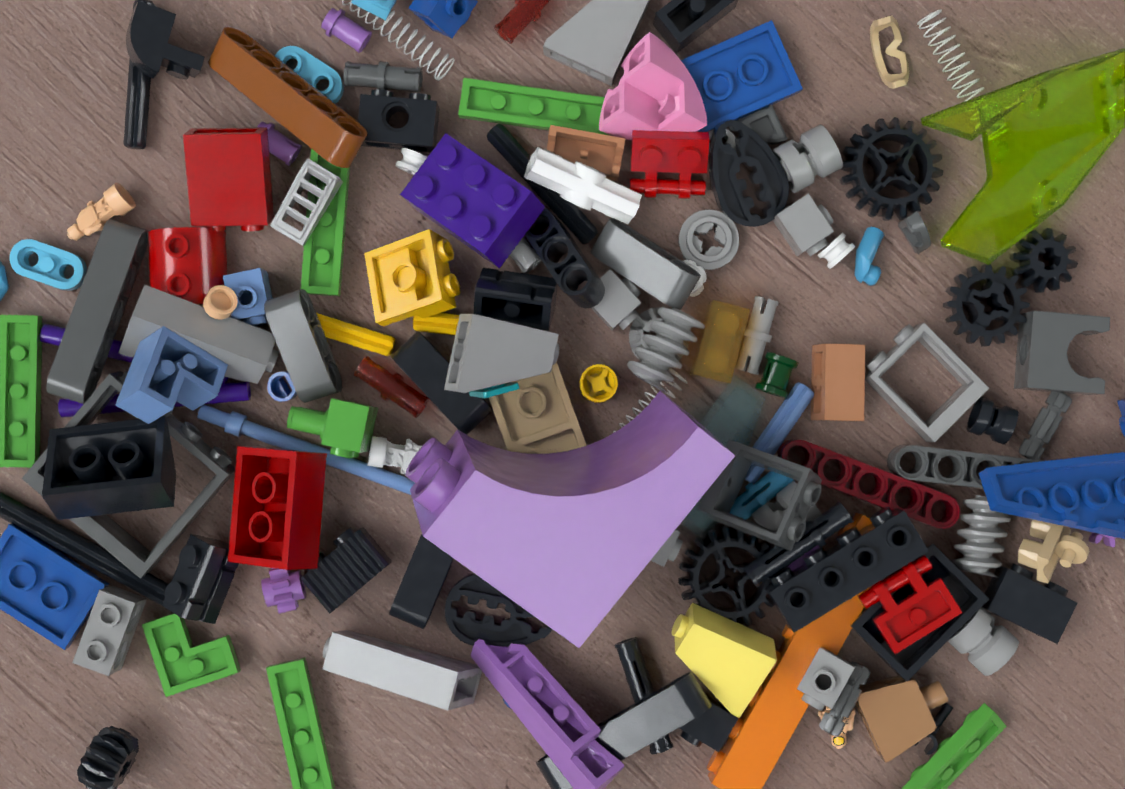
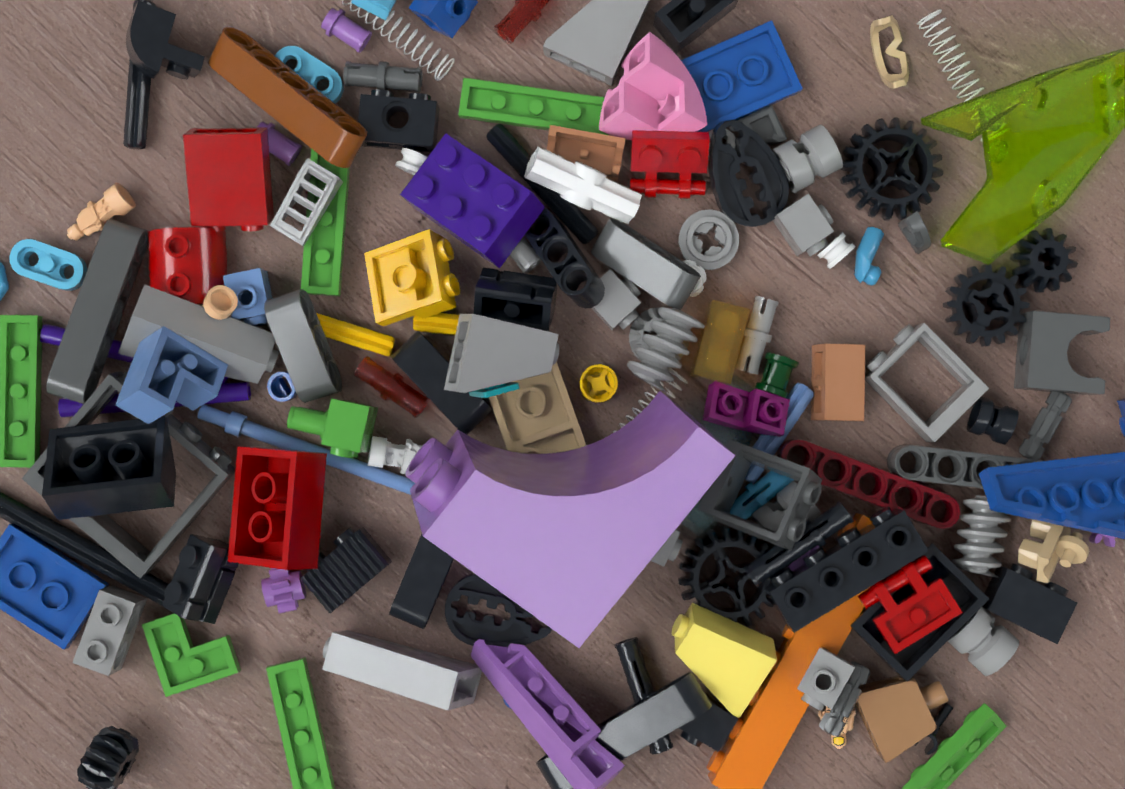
(745, 410): none -> magenta slope

